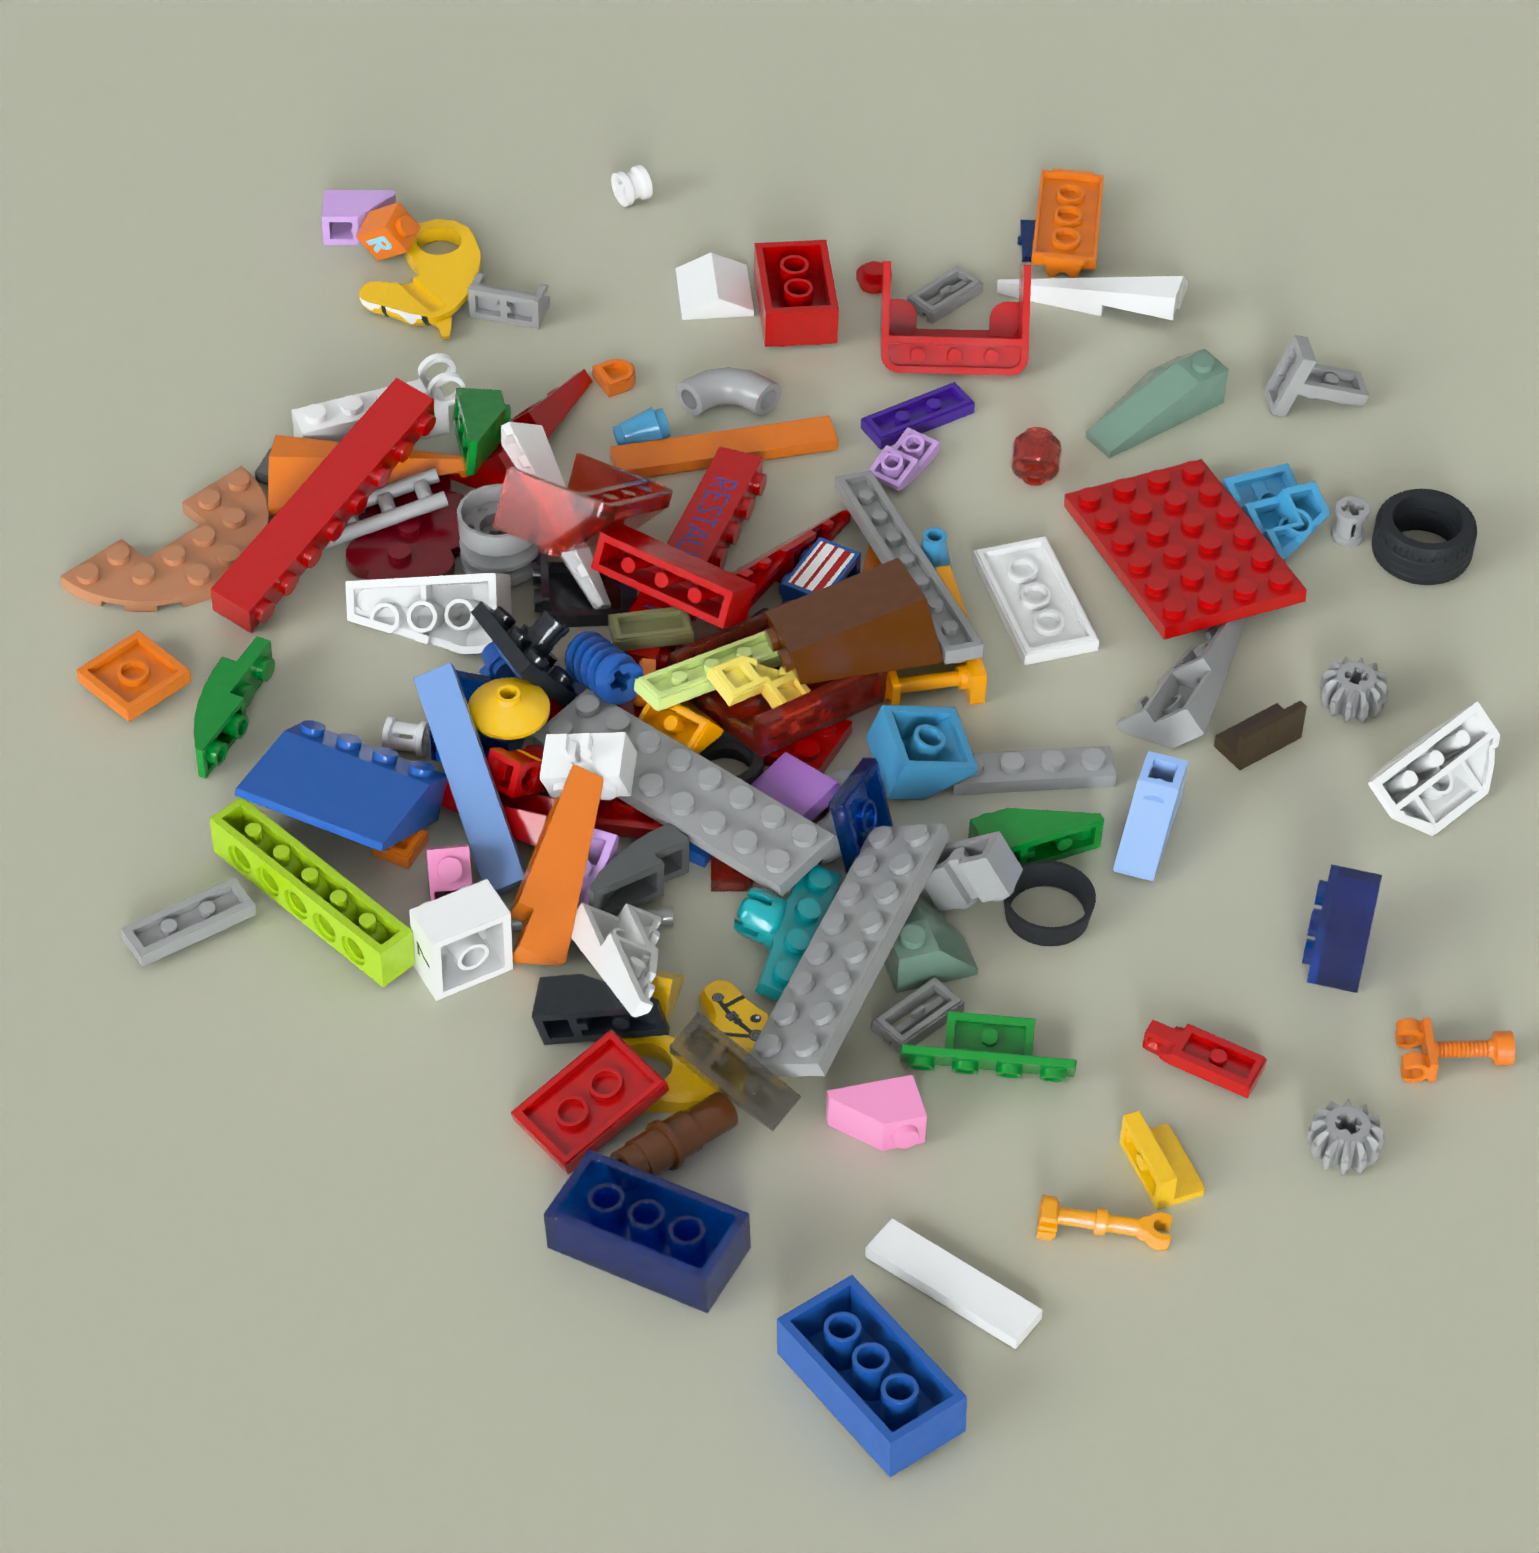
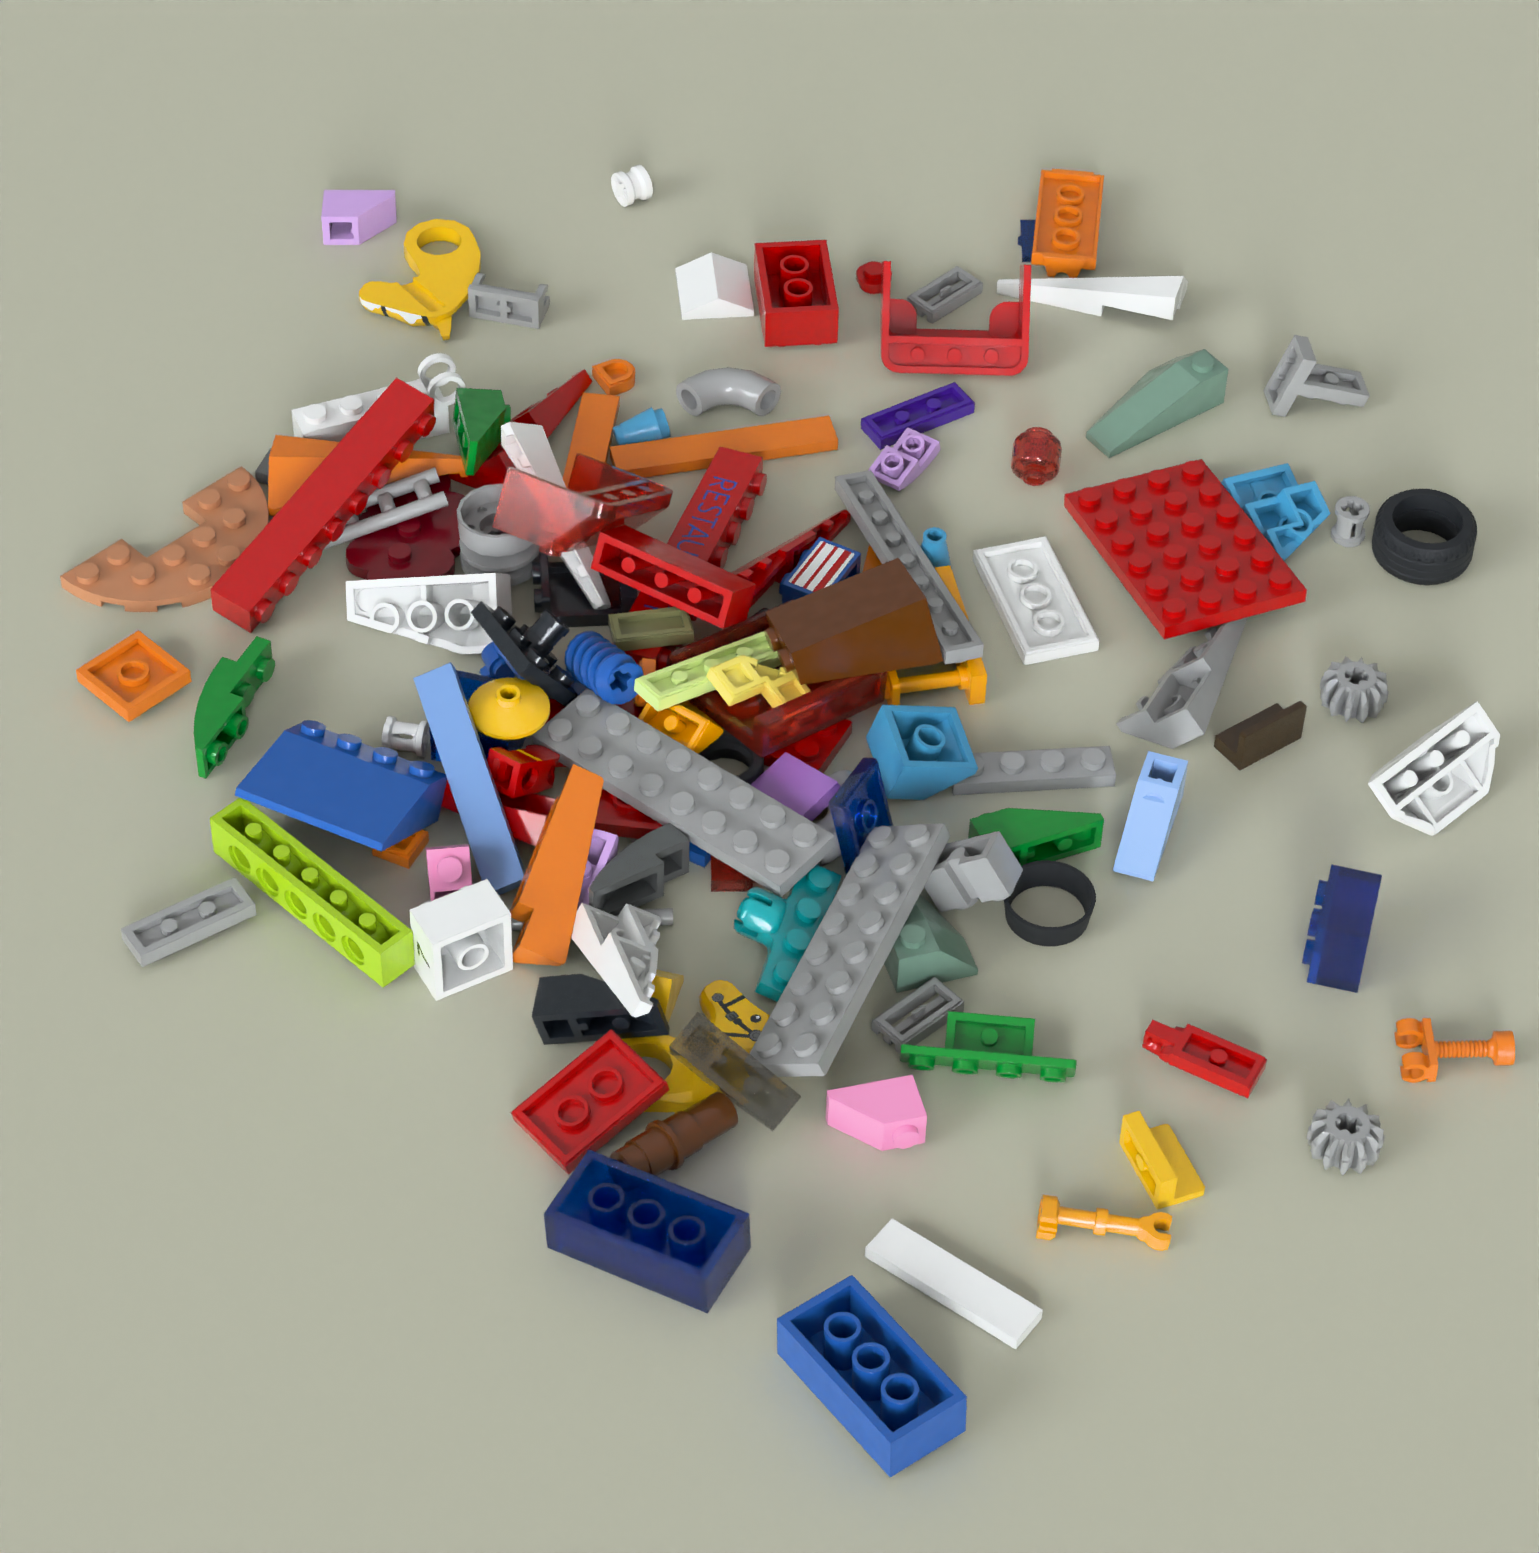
(388, 231): orange brick -> none
(593, 429): none -> orange tile
(601, 753): white brick -> none

